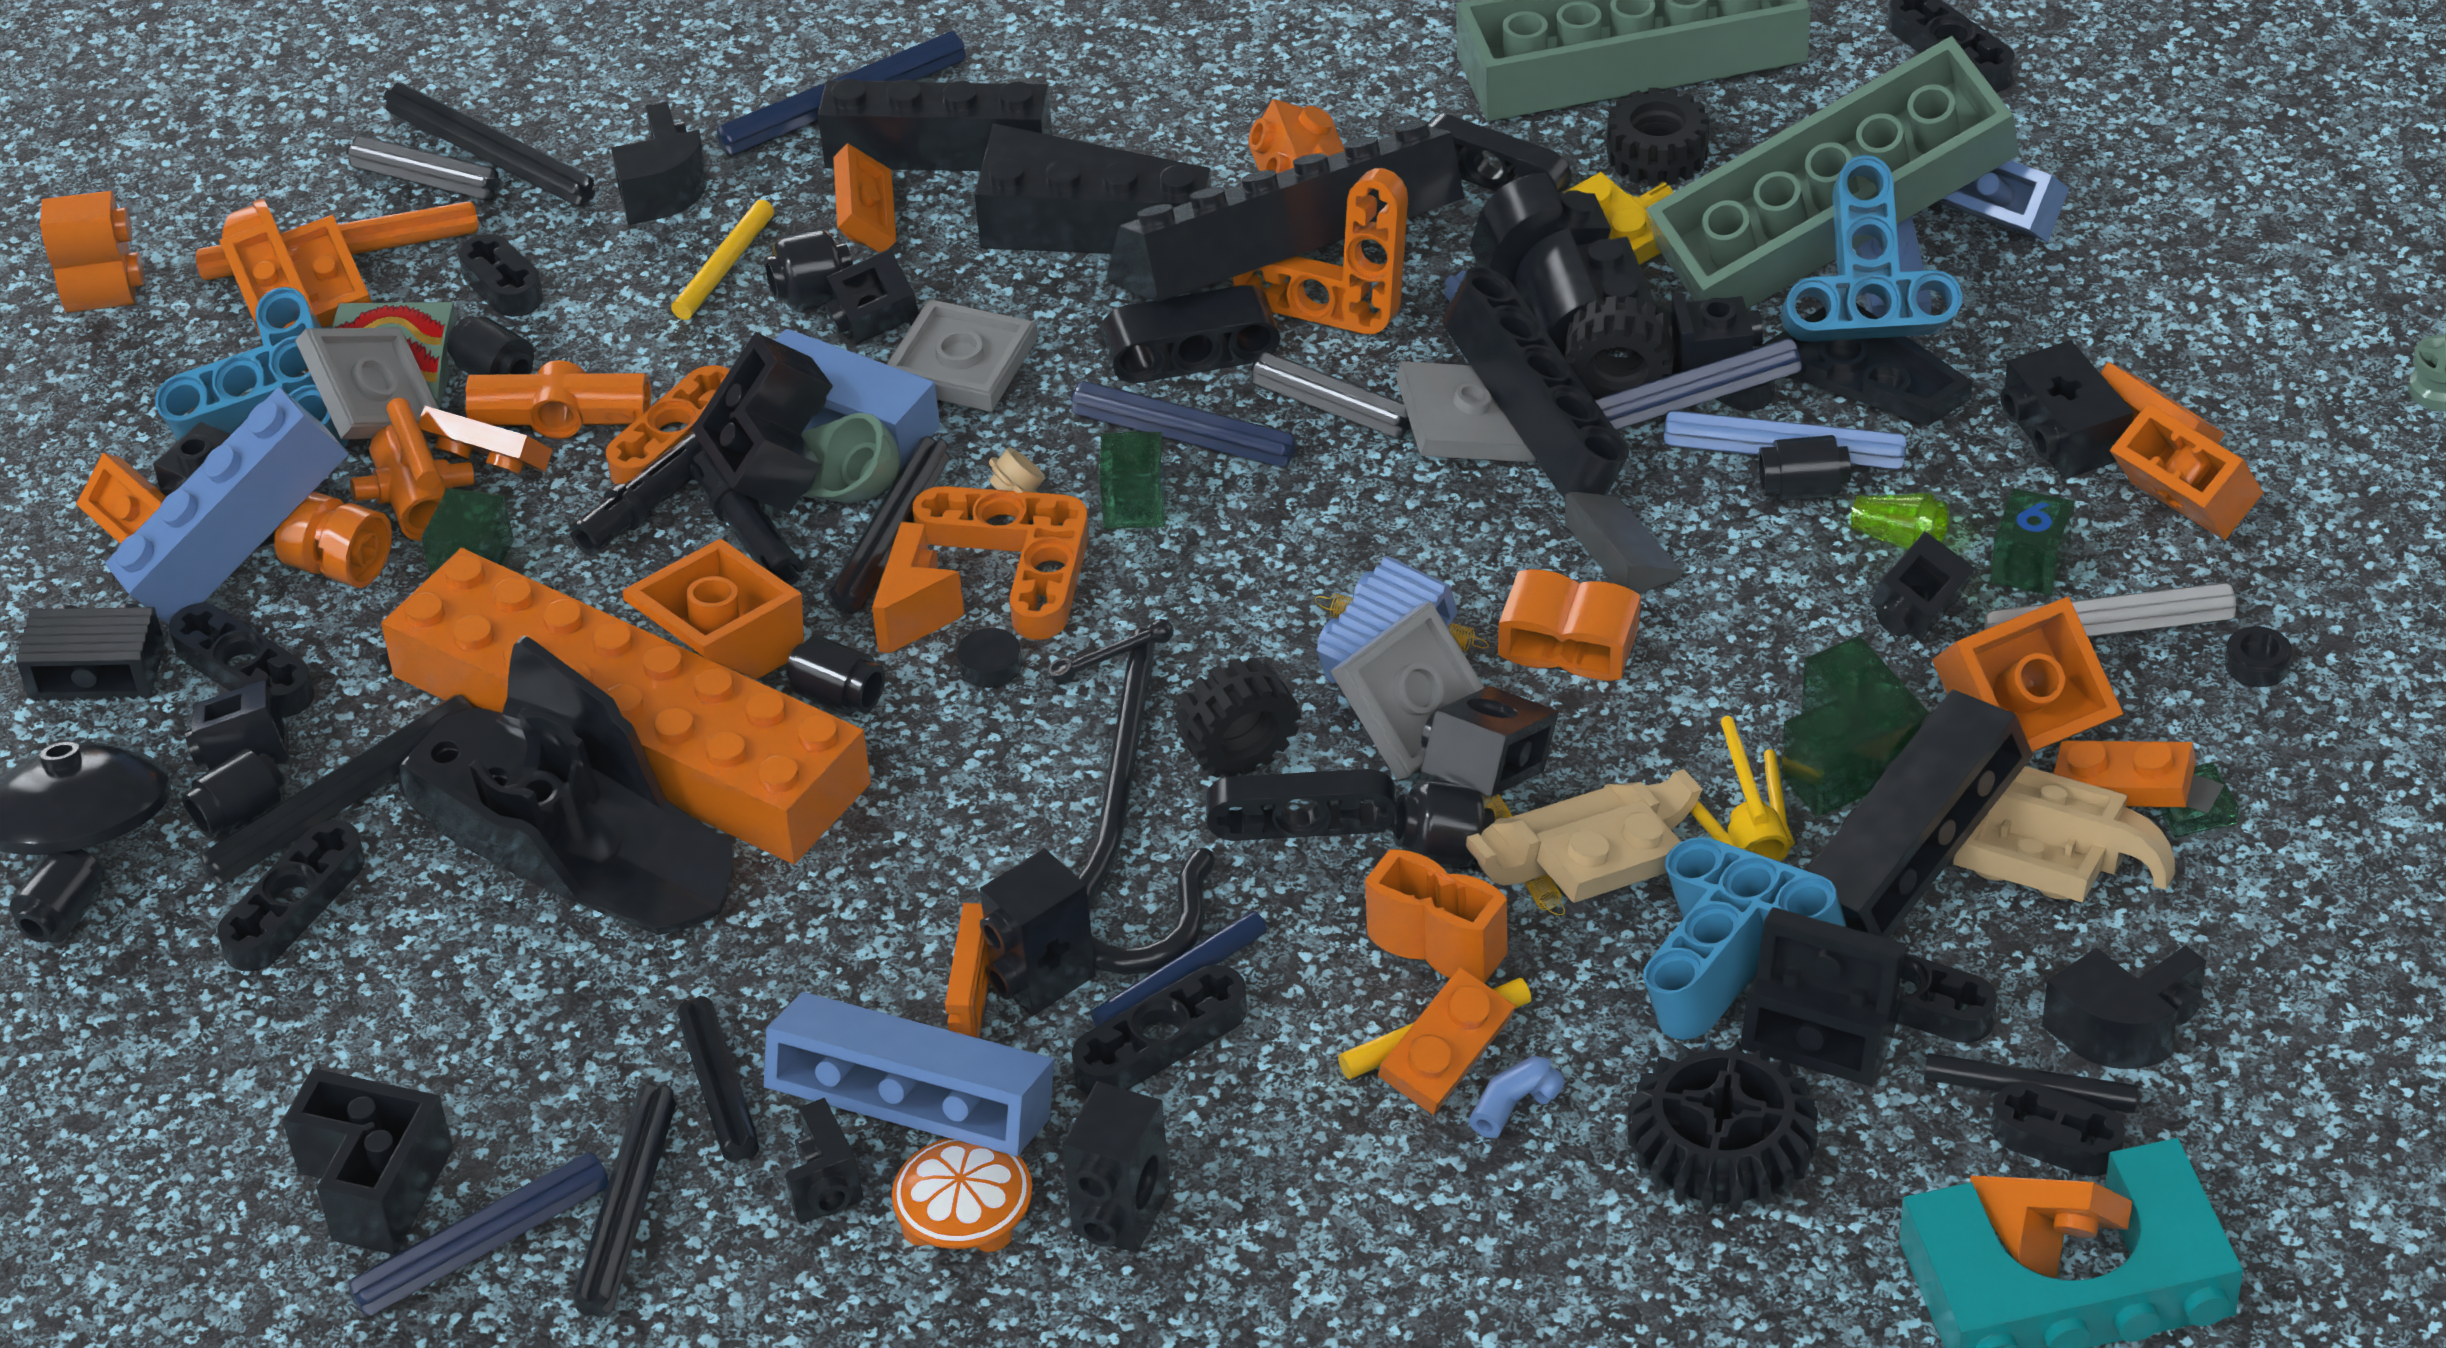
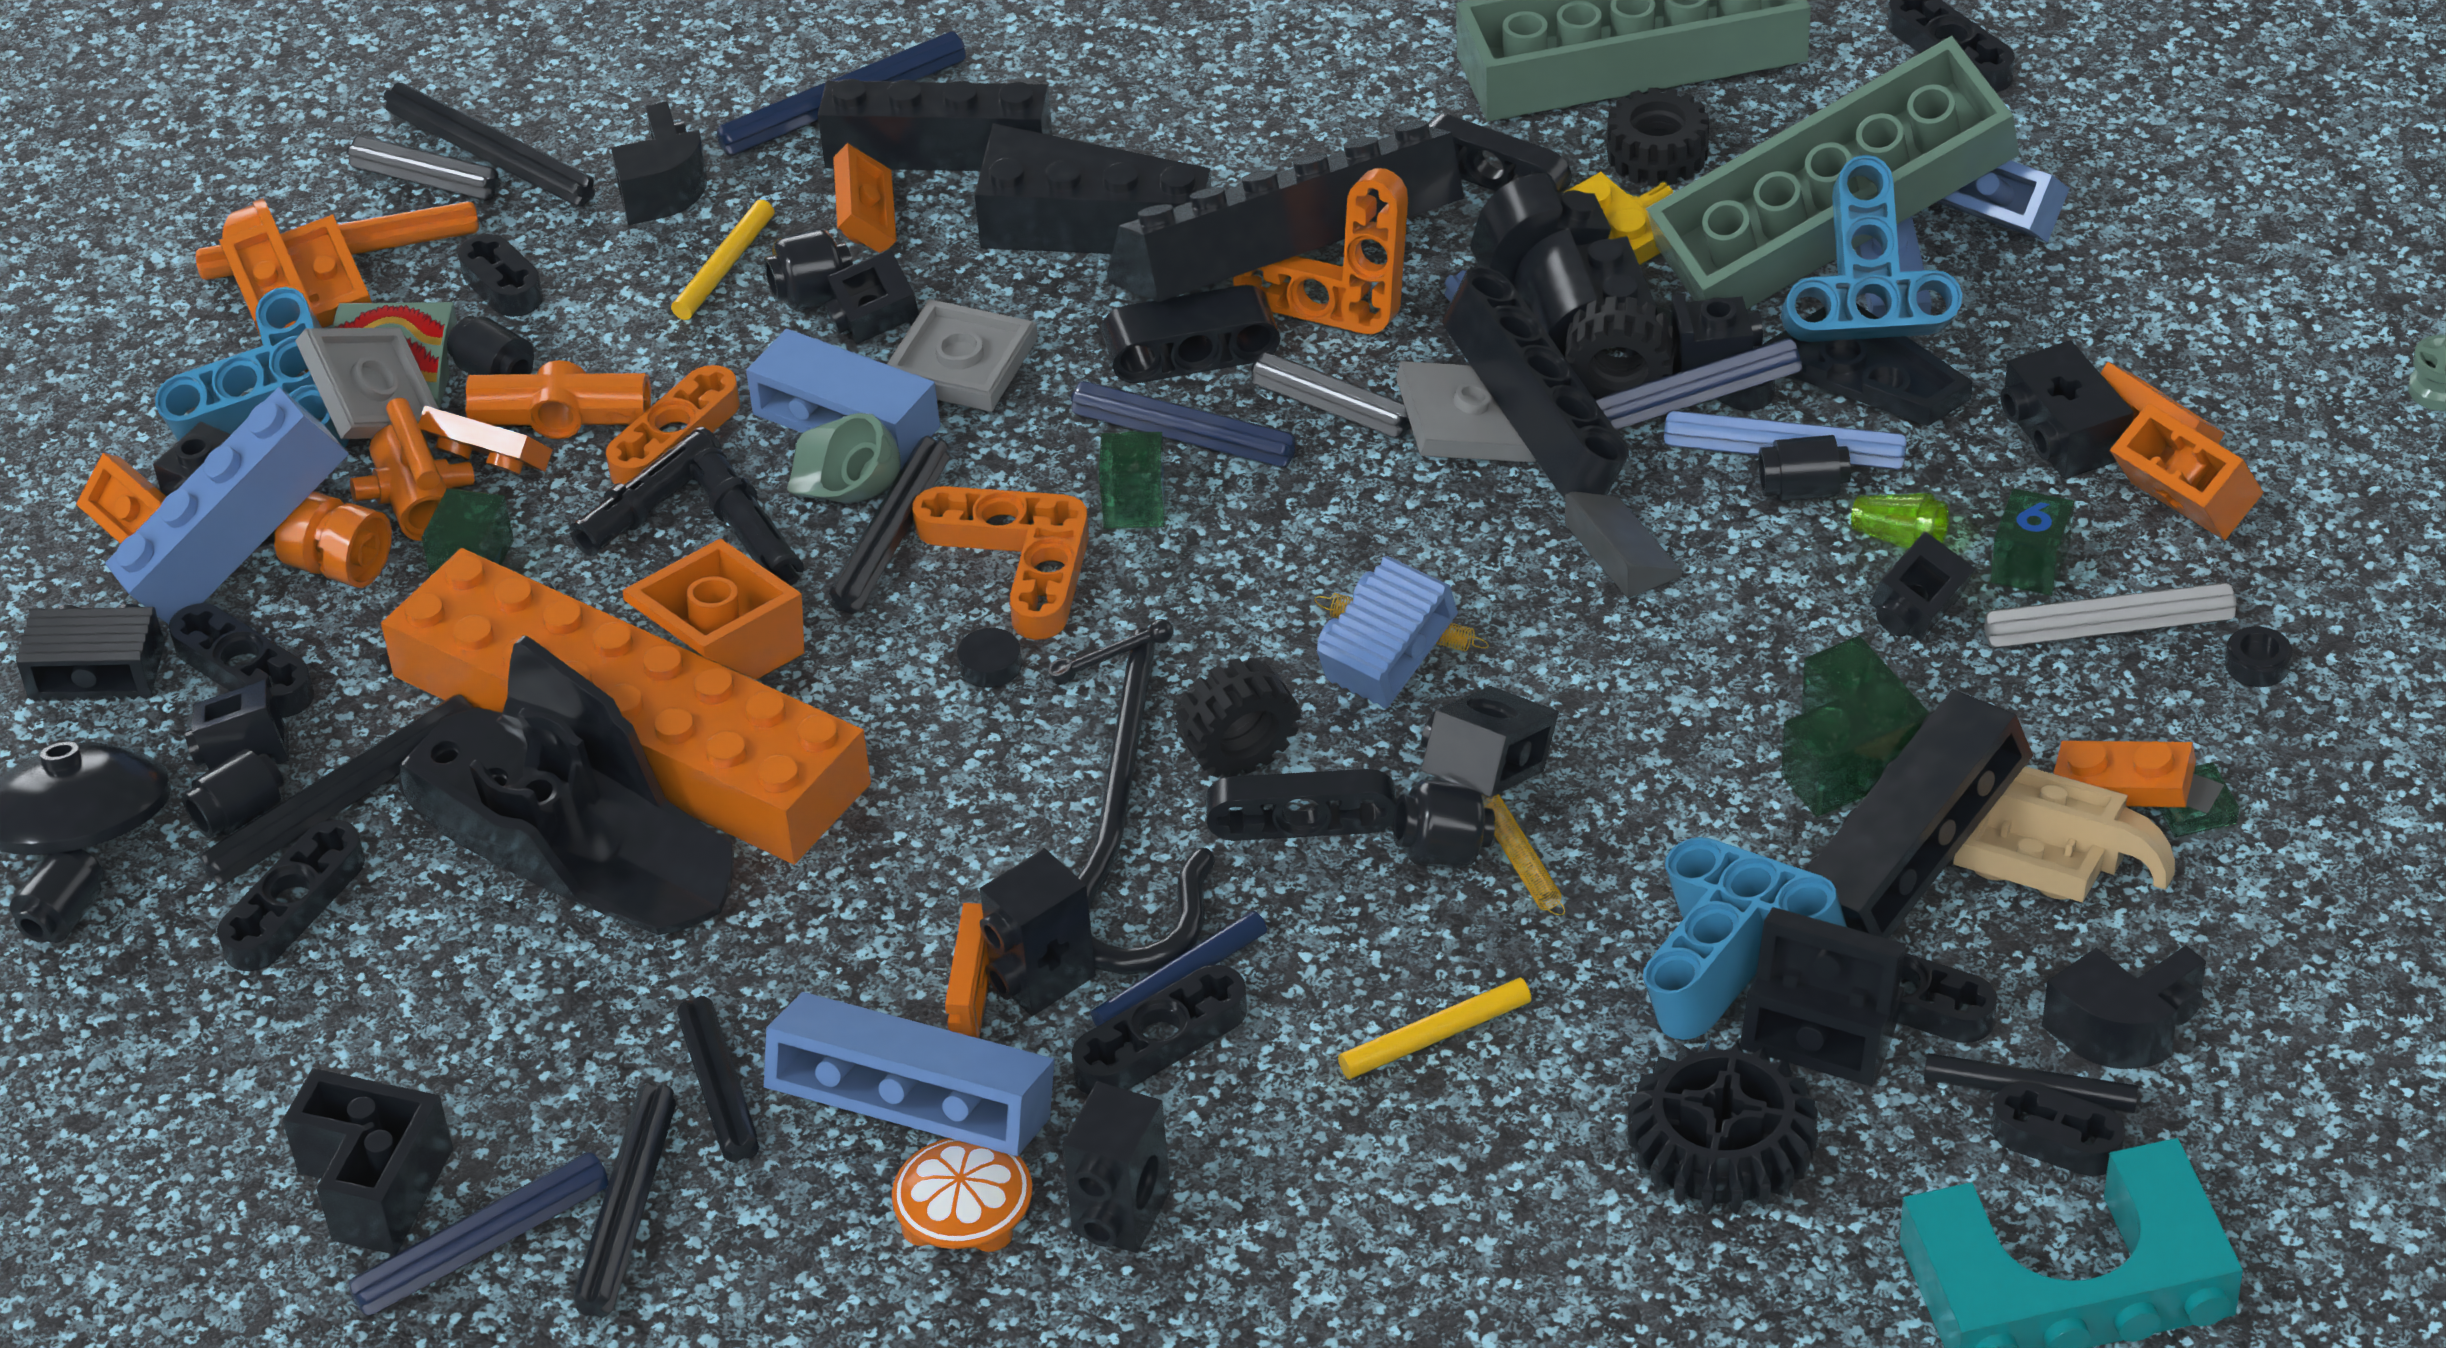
(90, 251): orange brick -> none
(758, 422): black brick -> none
(828, 1170): black bracket -> none
(835, 675): black brick -> none
(914, 593): orange slope -> none
(1015, 472): tan plate -> none
(1290, 133): orange bracket -> none
(1402, 681): light grey plate -> none
(1436, 915): orange brick -> none
(1446, 1041): orange plate -> none
(1508, 1087): medium blue arm -> none
(1569, 624): orange brick -> none
(1590, 839): tan plate -> none
(1752, 823): yellow plant -> none
(2038, 670): orange slope -> none
(2038, 1212): orange slope -> none

